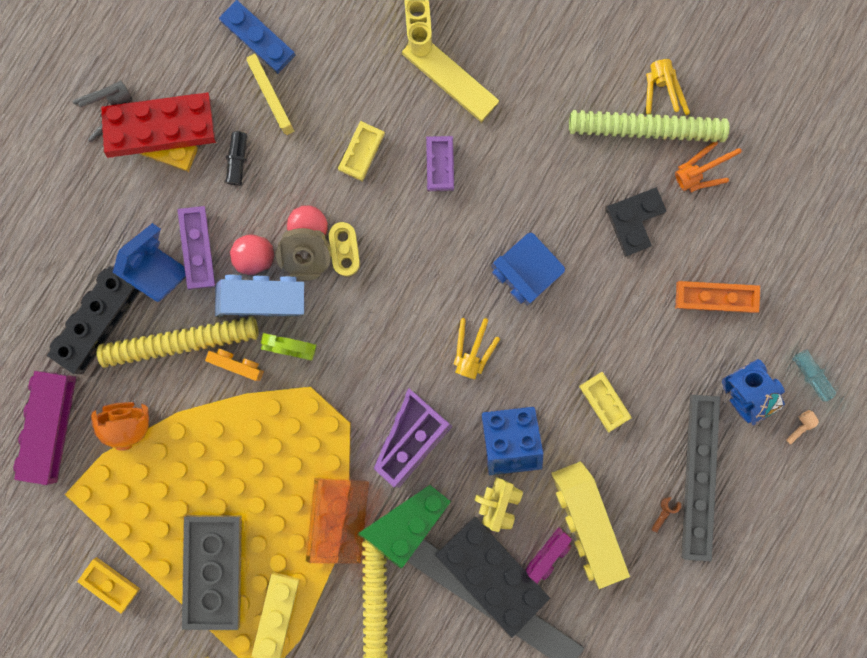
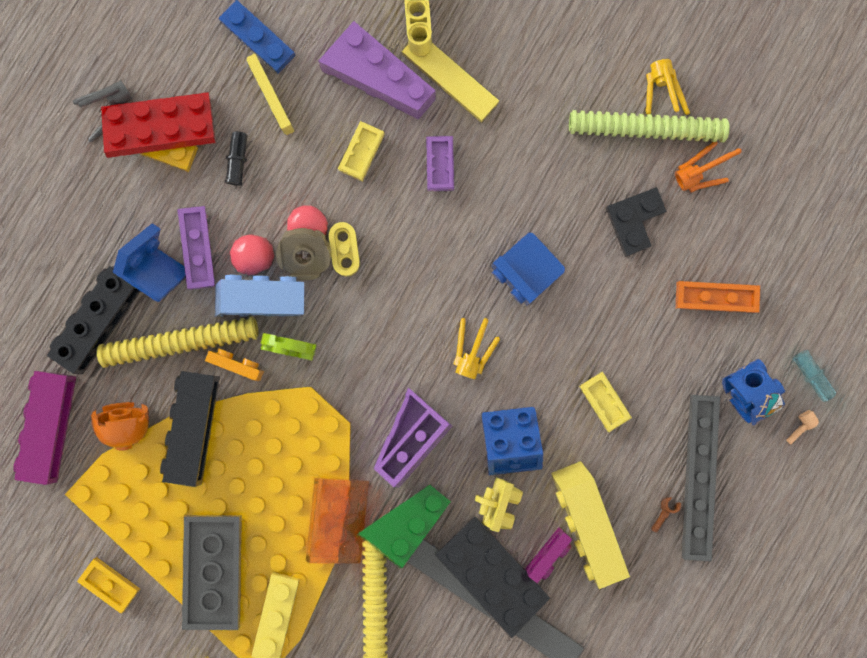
(190, 428): none -> black brick
(372, 68): none -> medium lavender wedge

